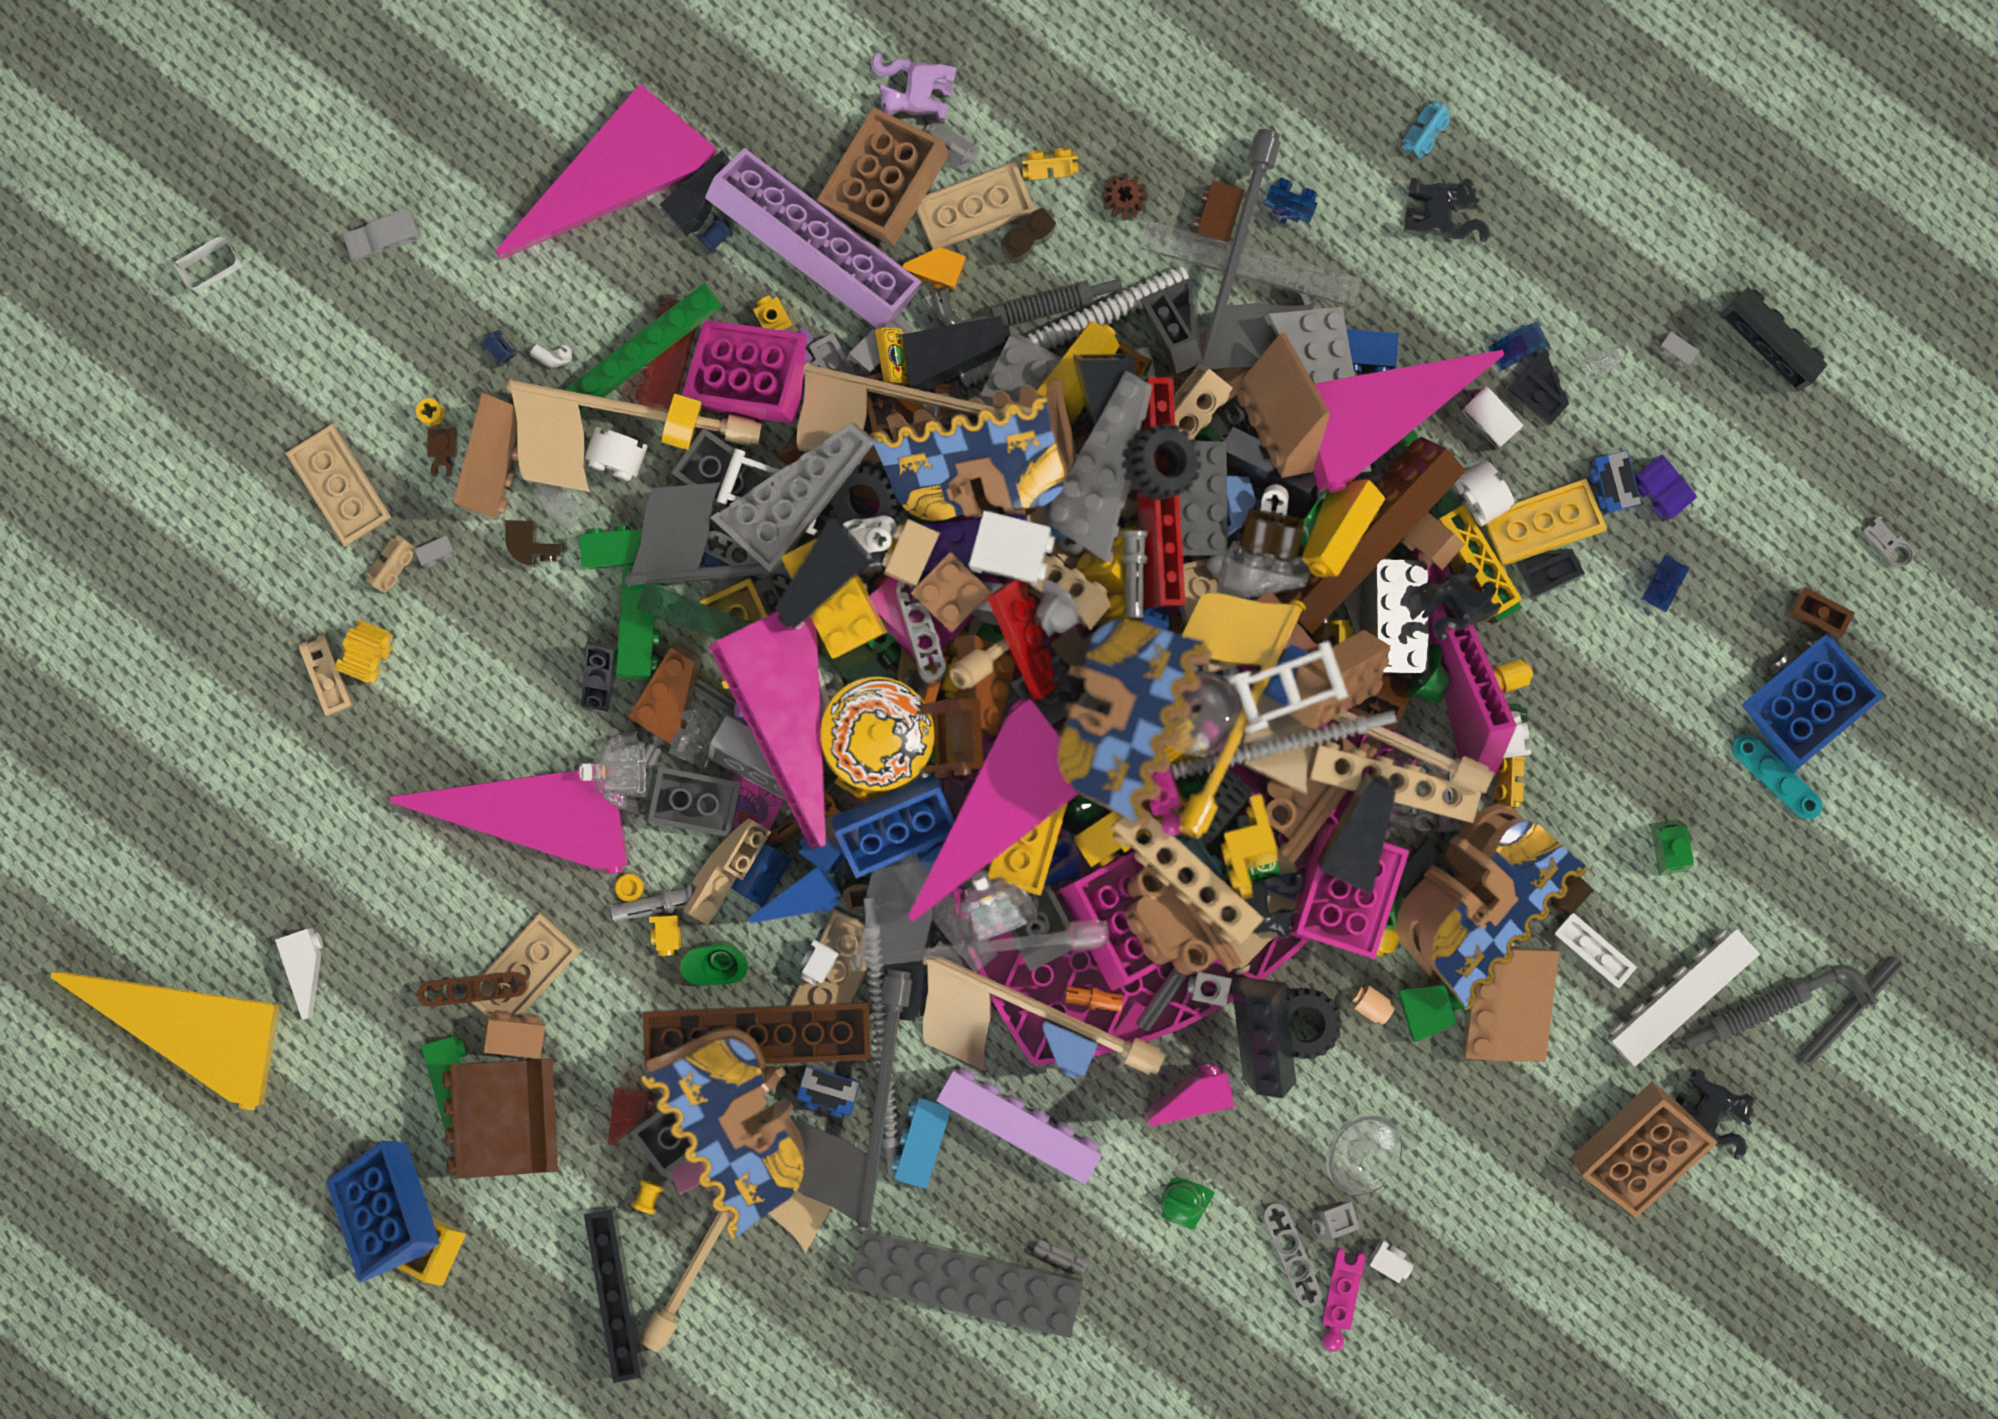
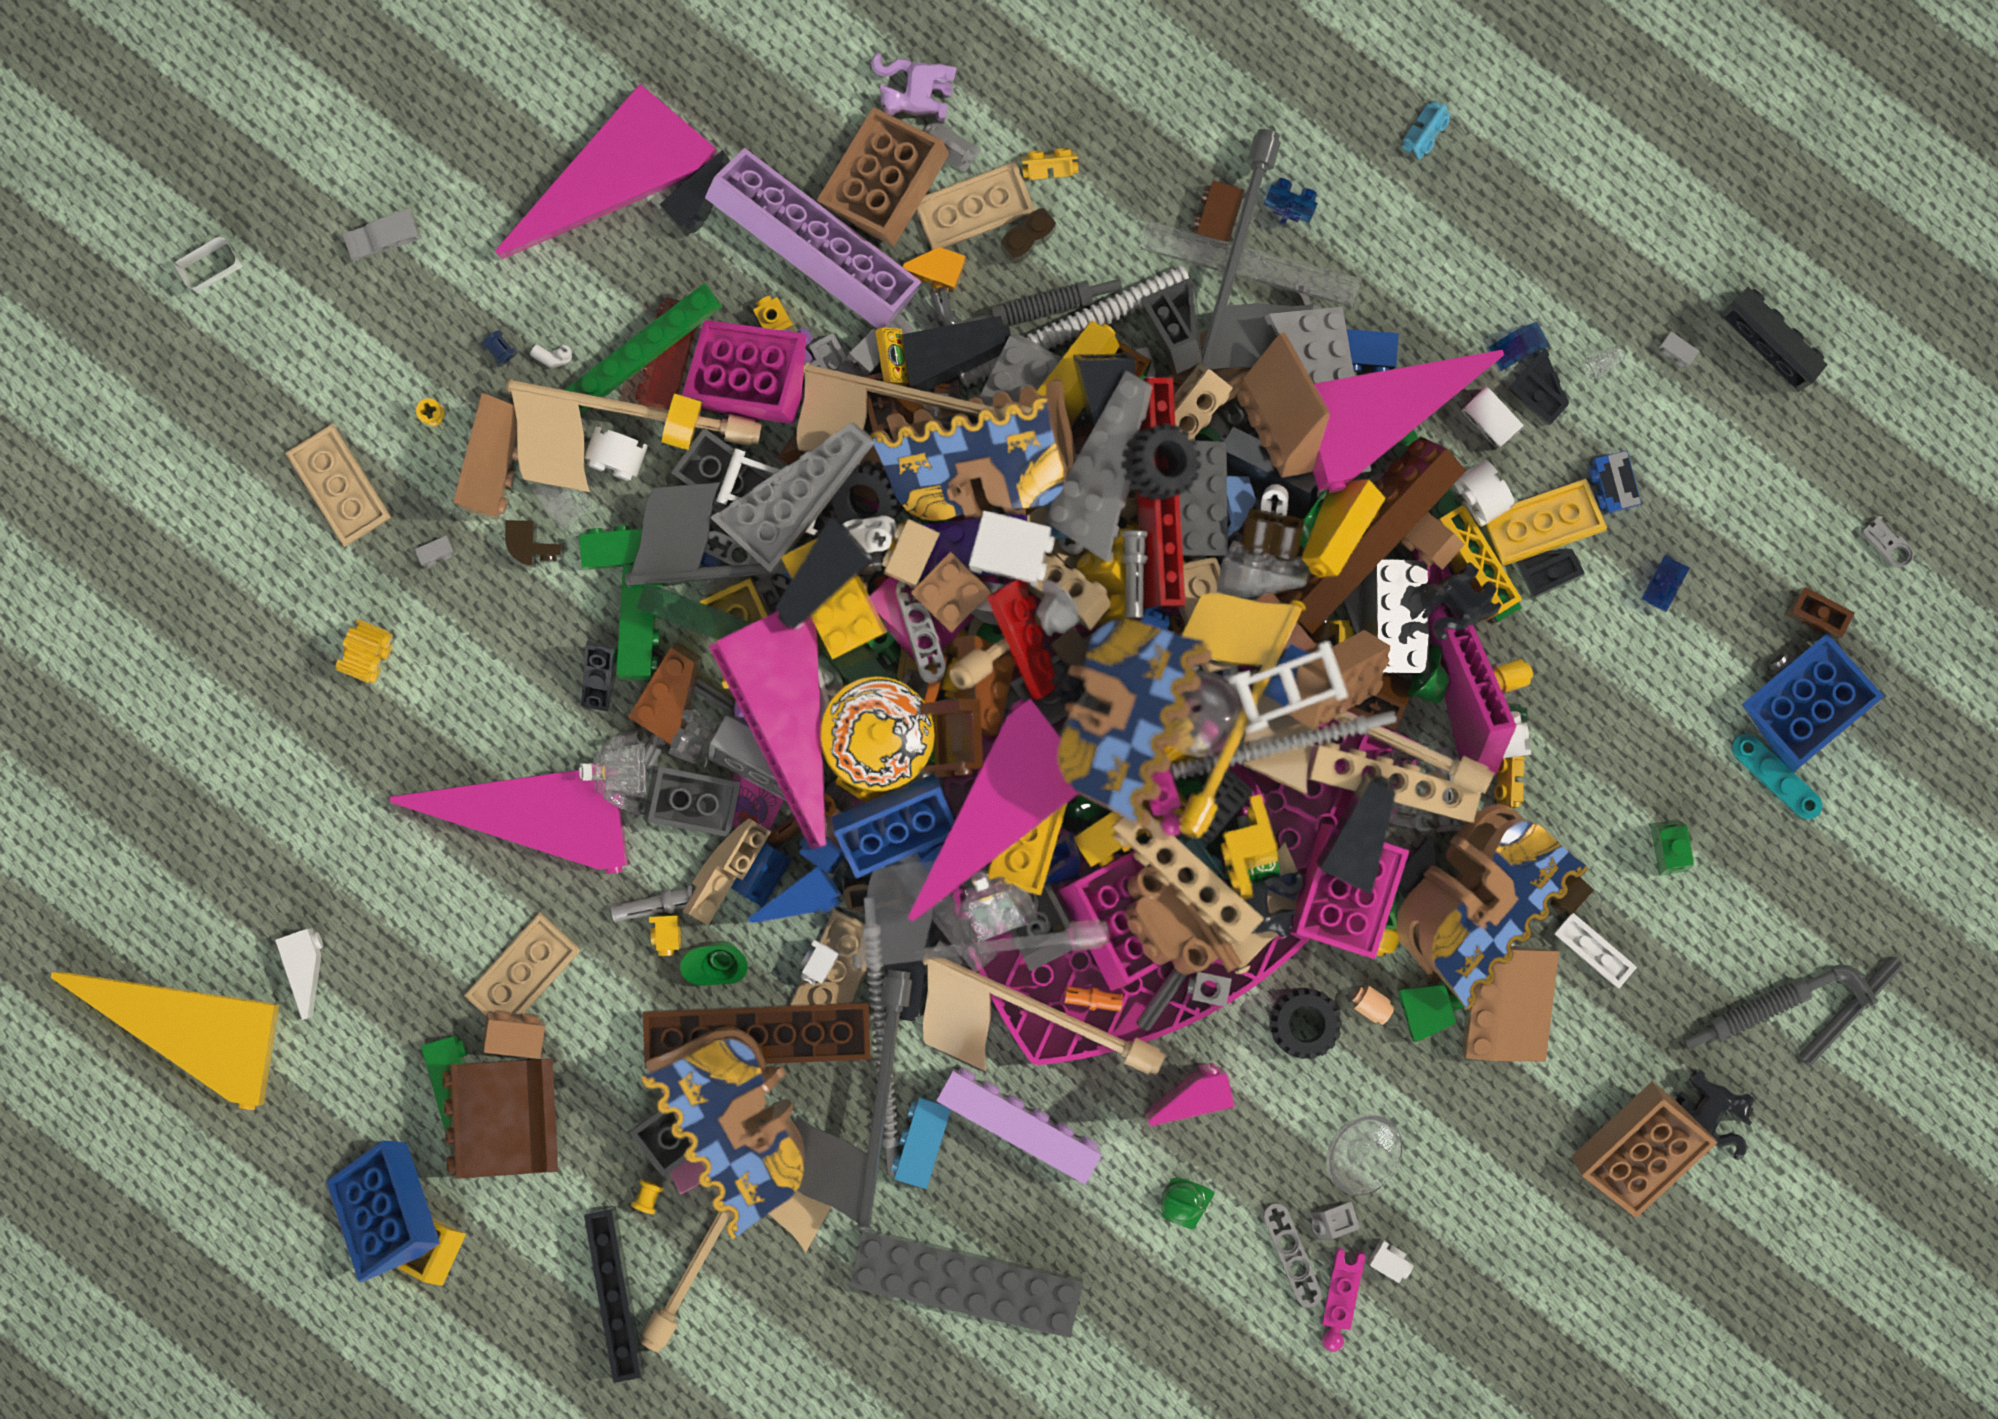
(325, 678): tan plate -> none
(398, 554): tan hinge -> none
(442, 445): reddish brown plate -> none
(473, 989): reddish brown beam -> none
(628, 1110): clear red slope -> none
(629, 887): yellow tile -> none
(714, 235): dark blue bush -> none
(828, 1091): brick -> none
(1060, 1257): light grey axle -> none
(1070, 1049): medium blue slope -> none
(1113, 196): copper gear -> none
(1214, 564): light grey hinge -> none
(1264, 1035): black slope -> none
(1301, 814): medium nougat brick -> none
(1438, 212): black animal -> none
(1664, 488): dark purple brick -> none
(1683, 996): white brick -> none

